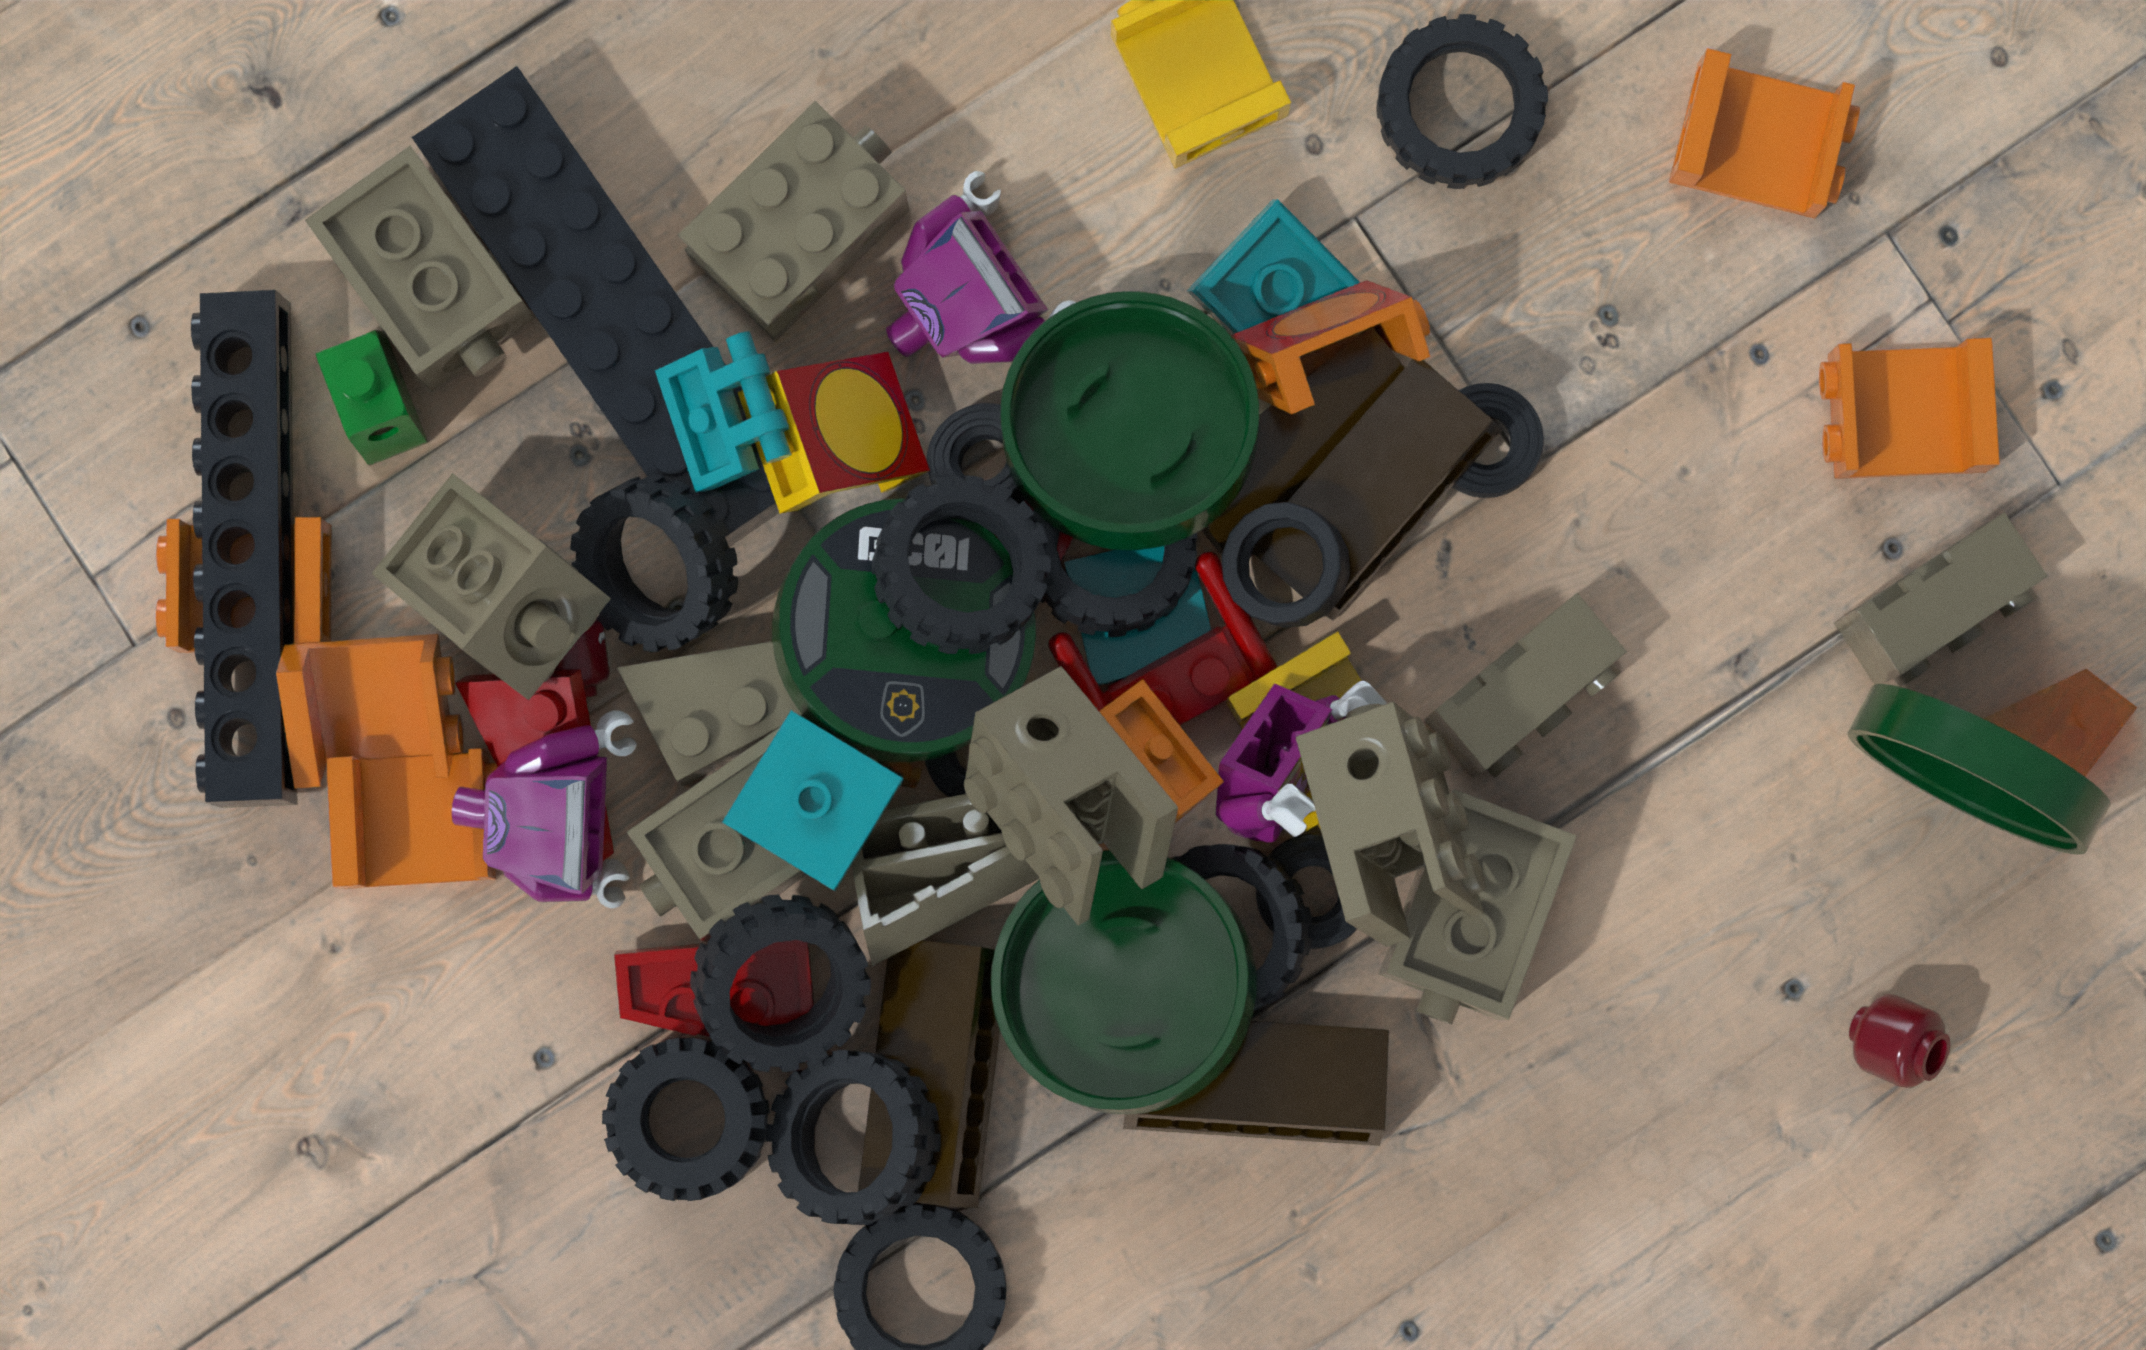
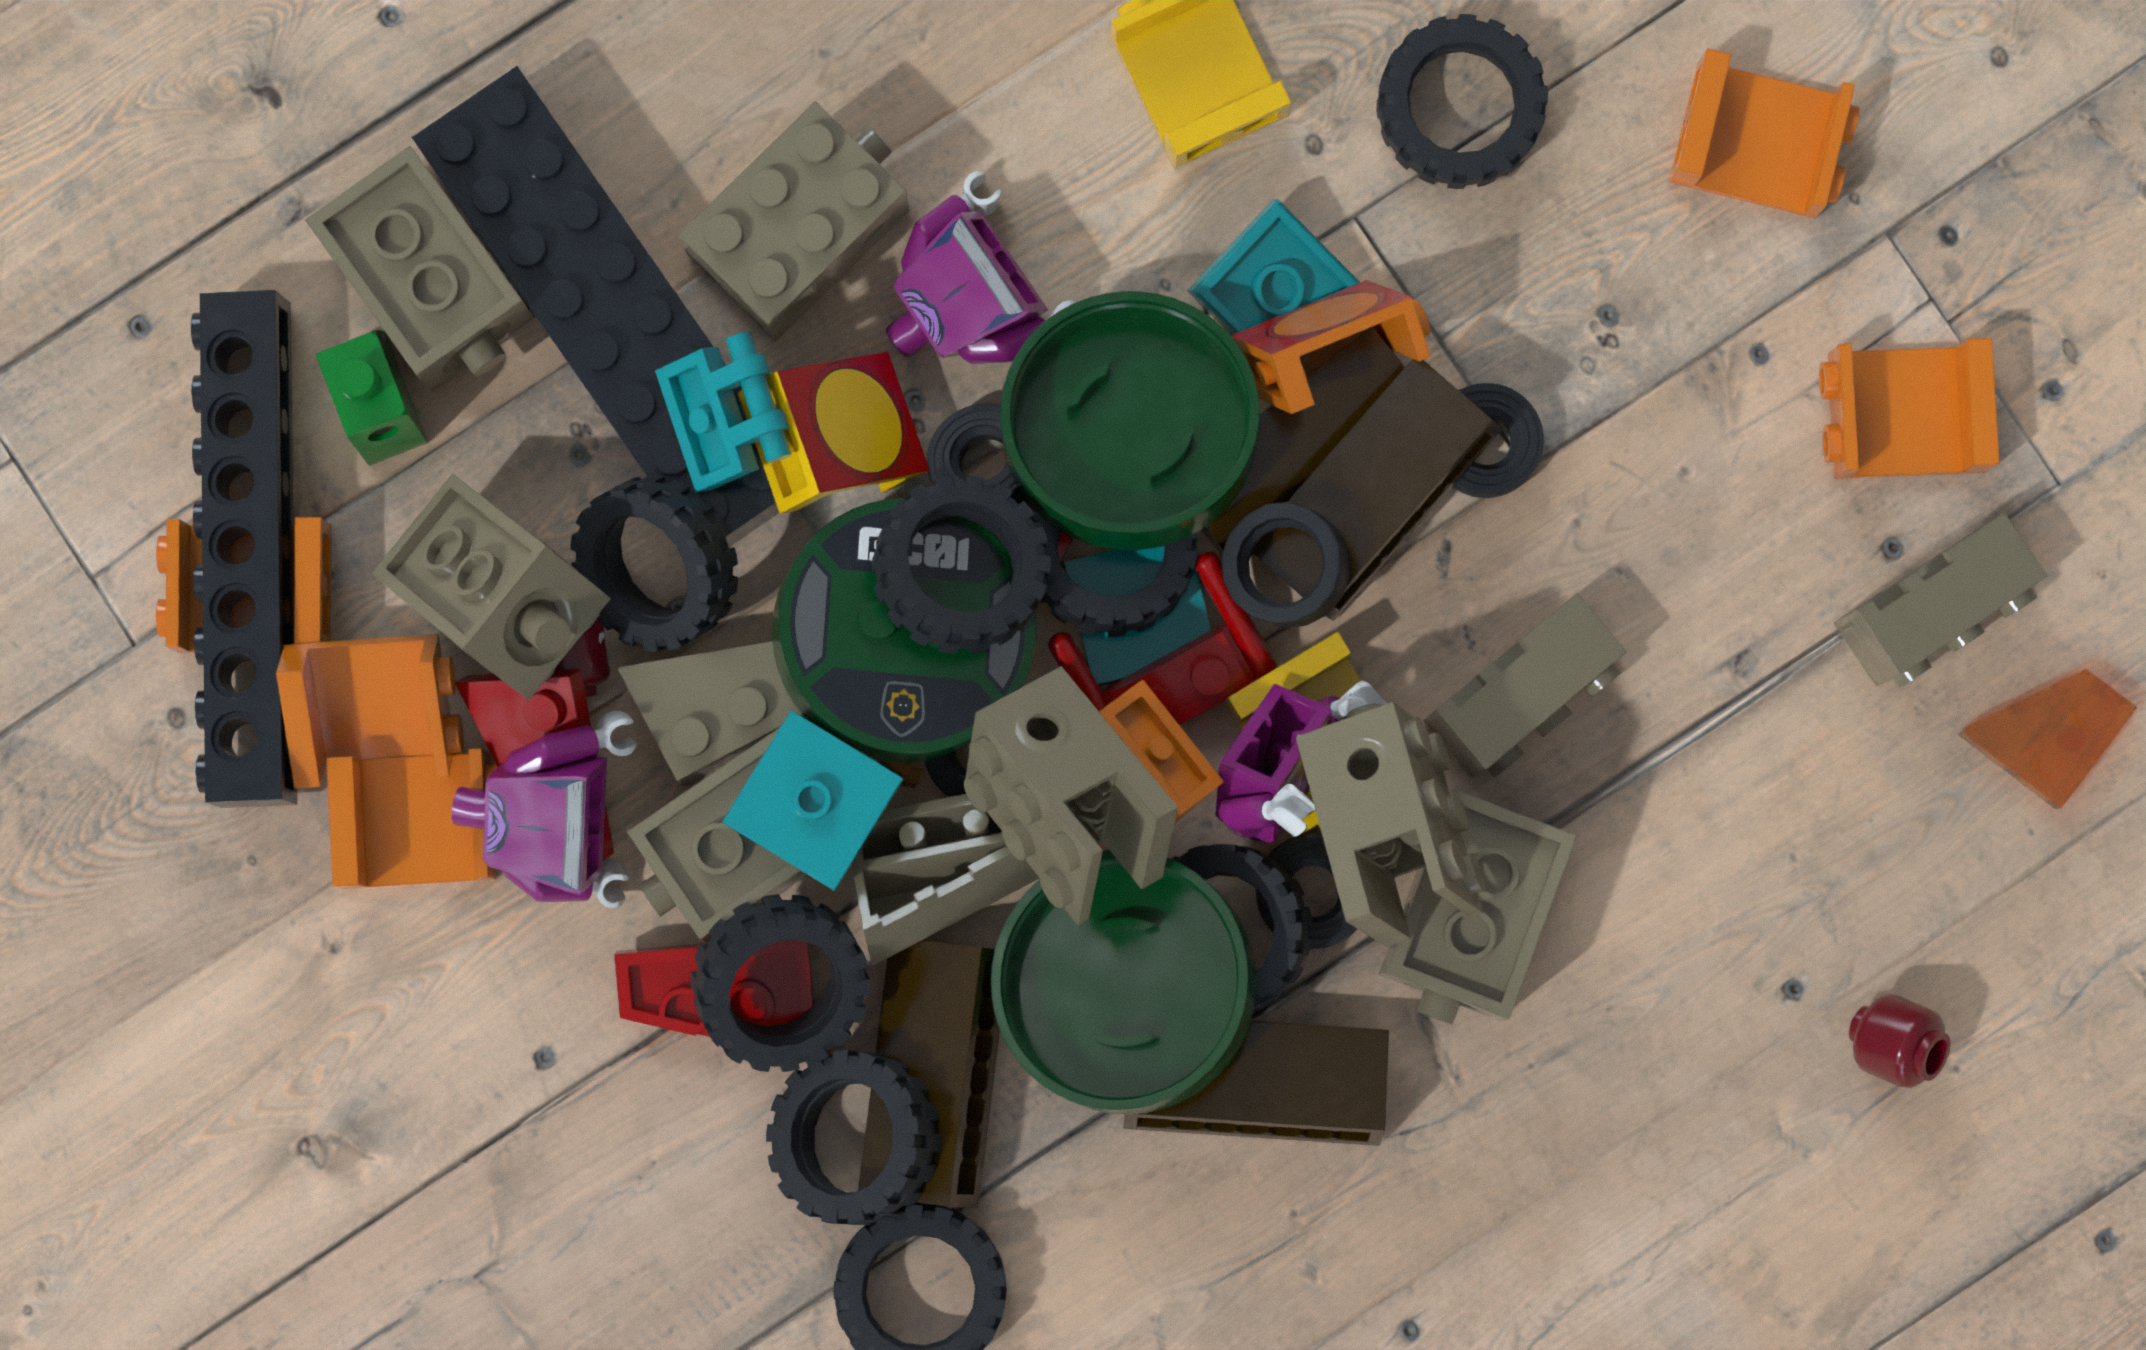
(630, 1129): black tyre -> none
(1979, 768): dark green piece -> none

